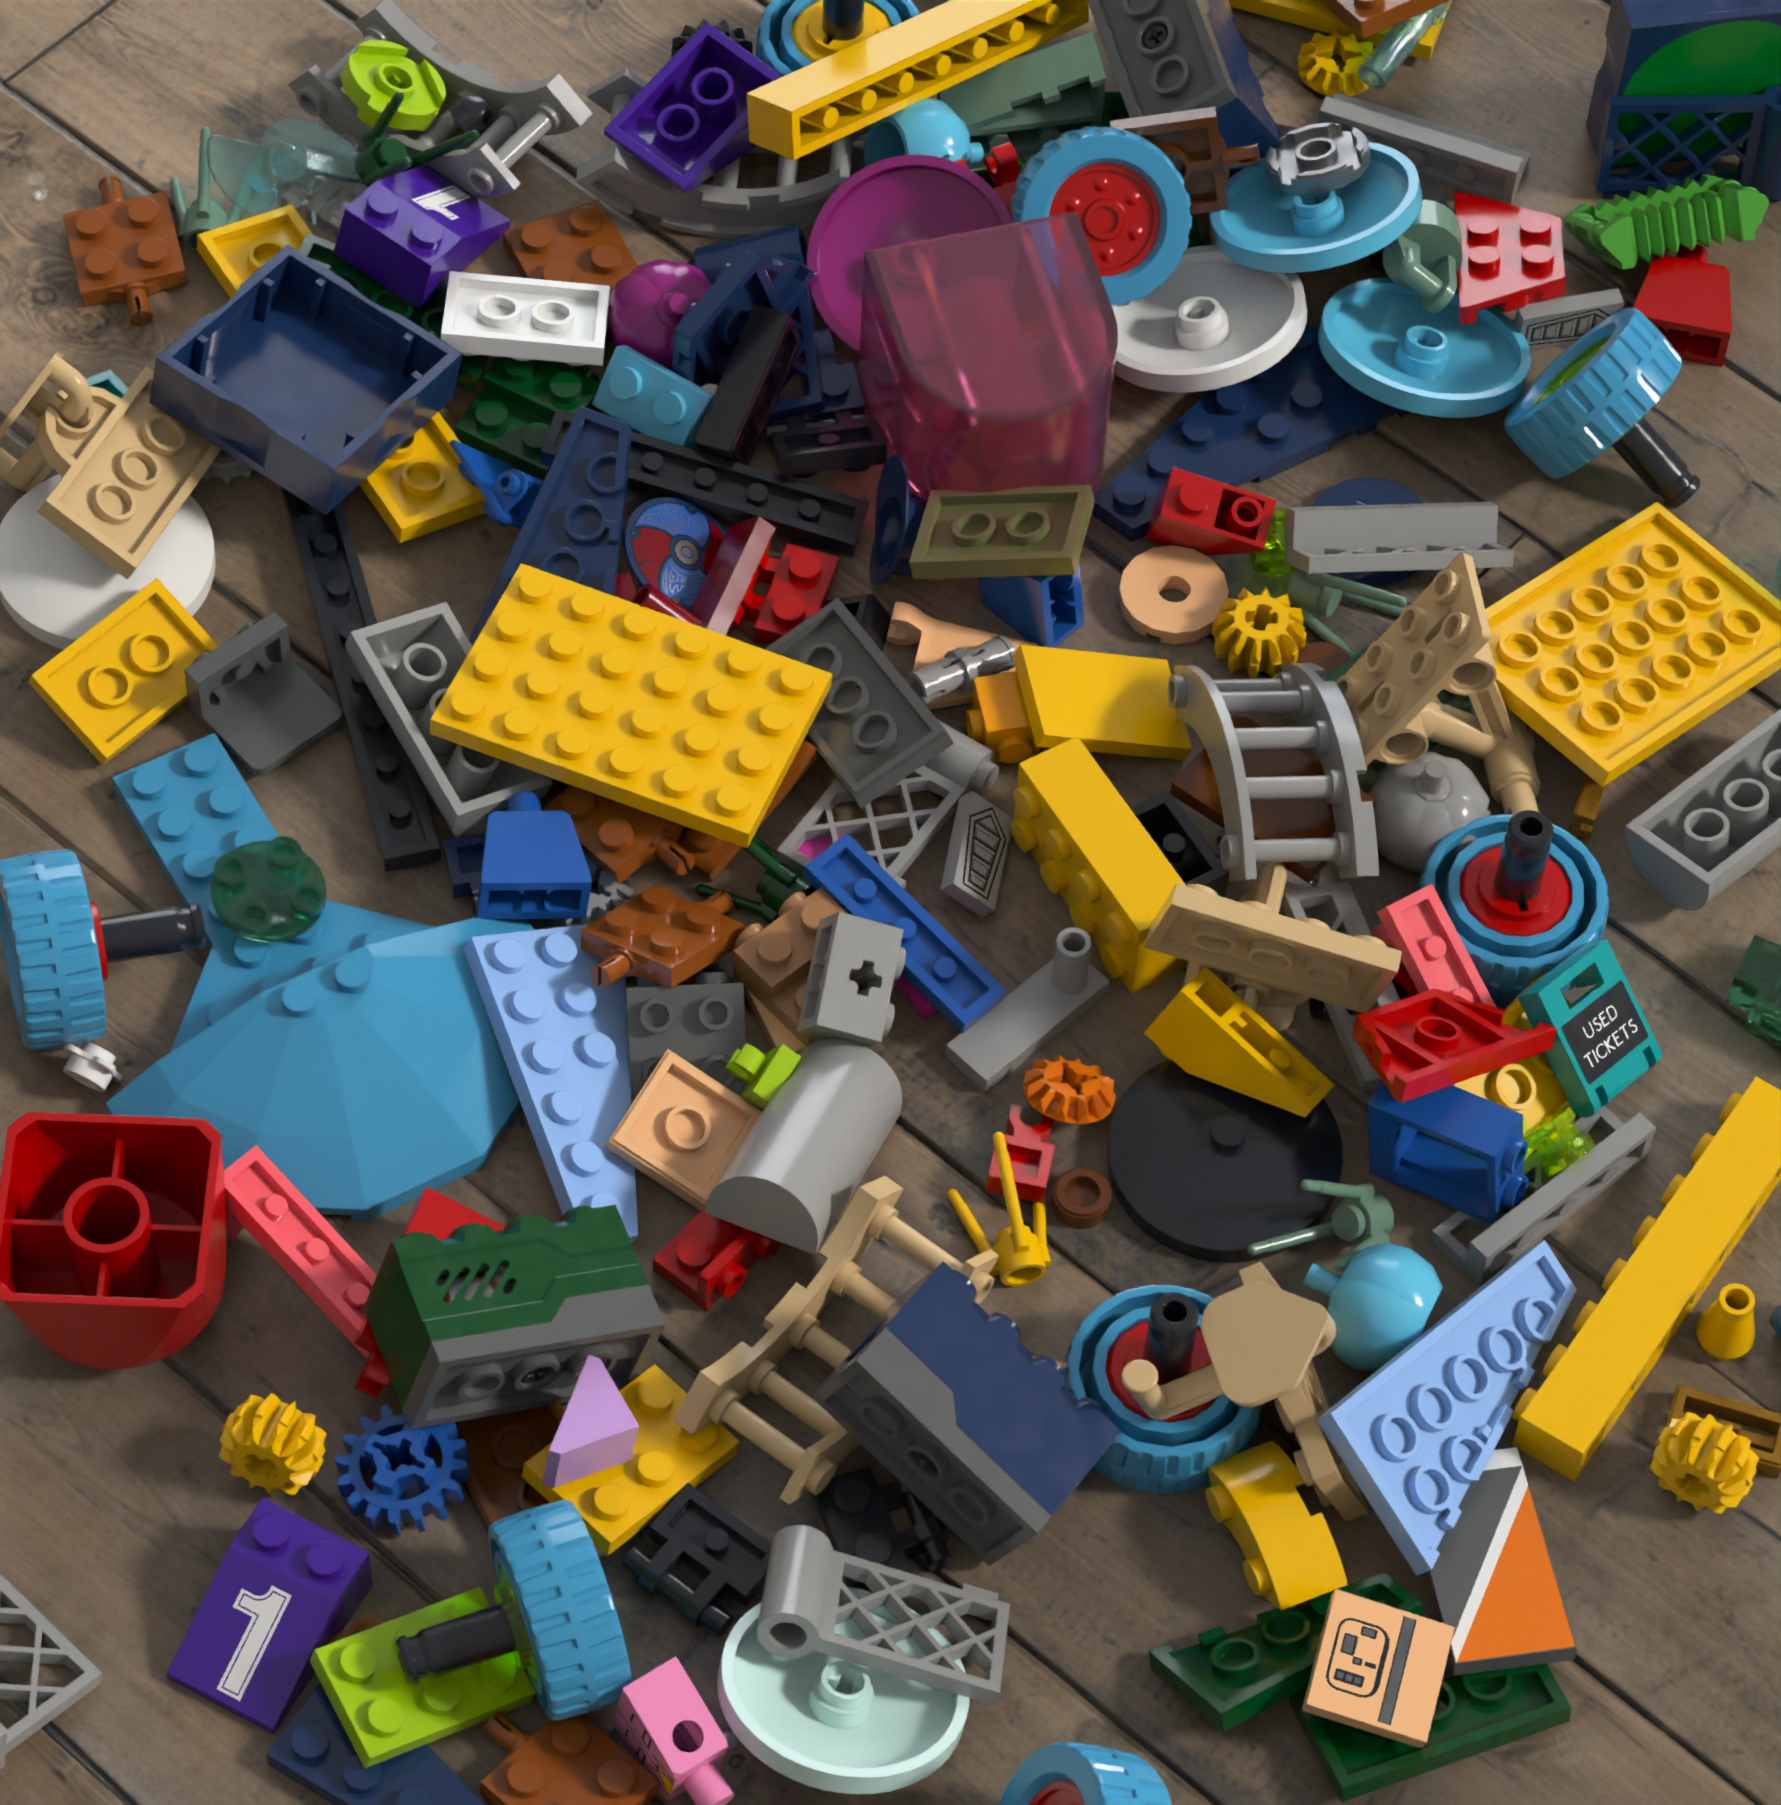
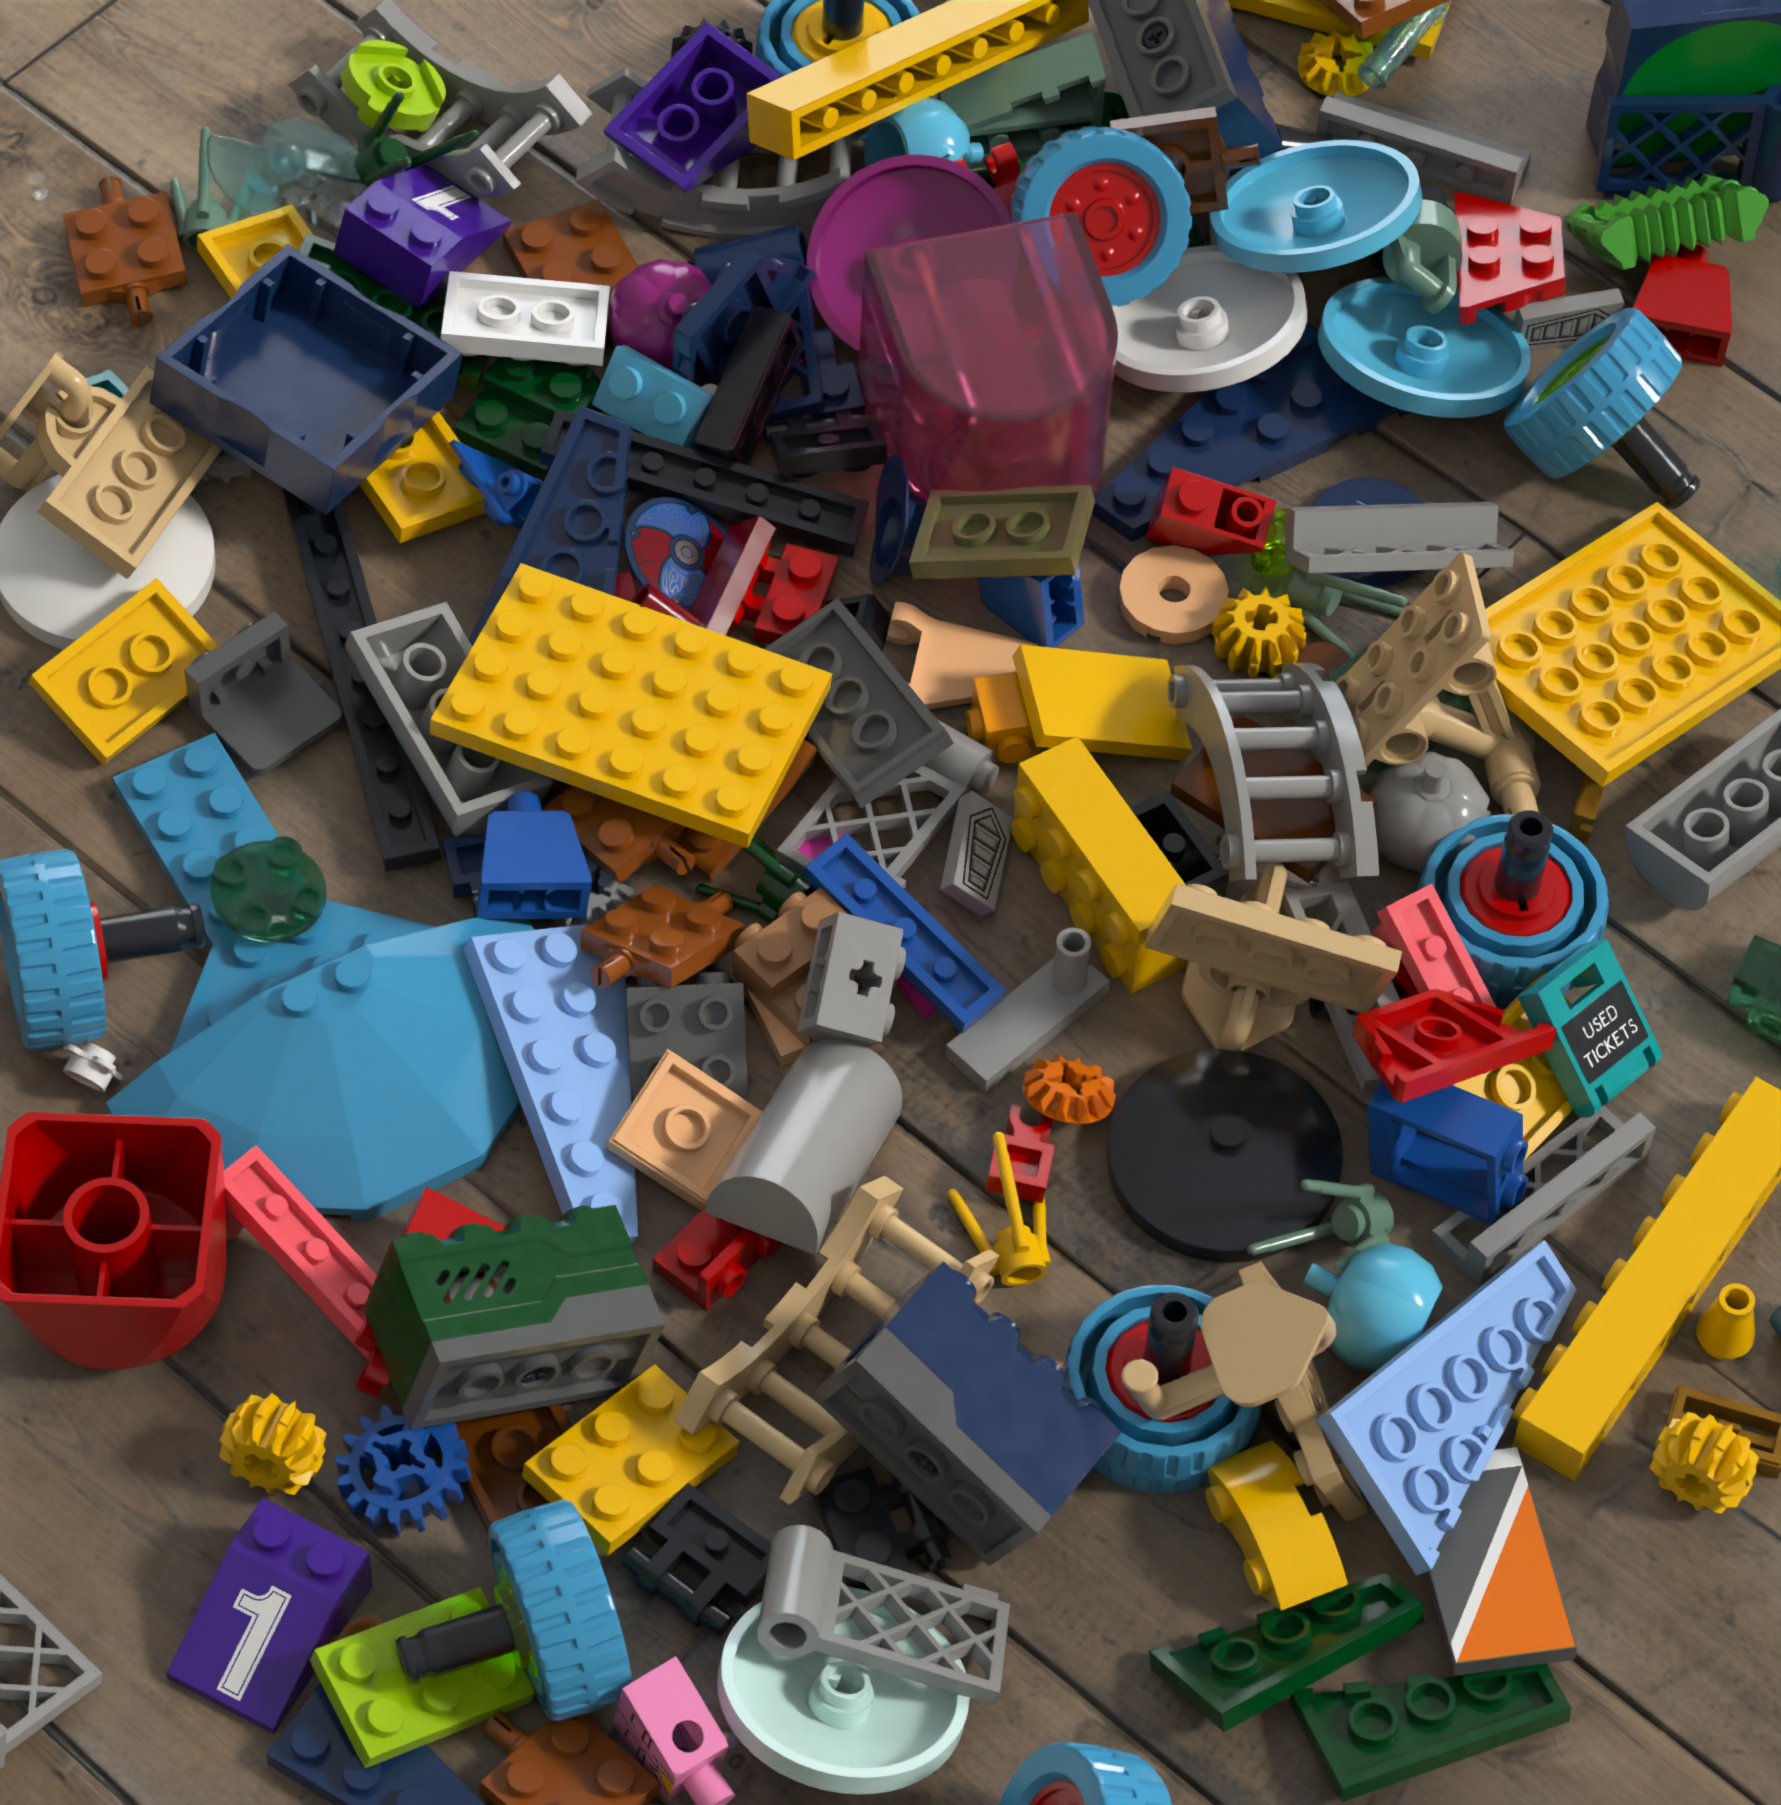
(472, 113): black hinge -> none
(593, 1431): lavender slope -> none
(762, 1072): lime tile -> none
(960, 667): light grey pin -> none
(1081, 1198): reddish brown tile -> none
(1229, 1044): yellow slope -> none
(1317, 159): flat silver tile -> none
(1378, 1668): light nougat tile -> none
(1558, 1141): clear neon green wheel -> none

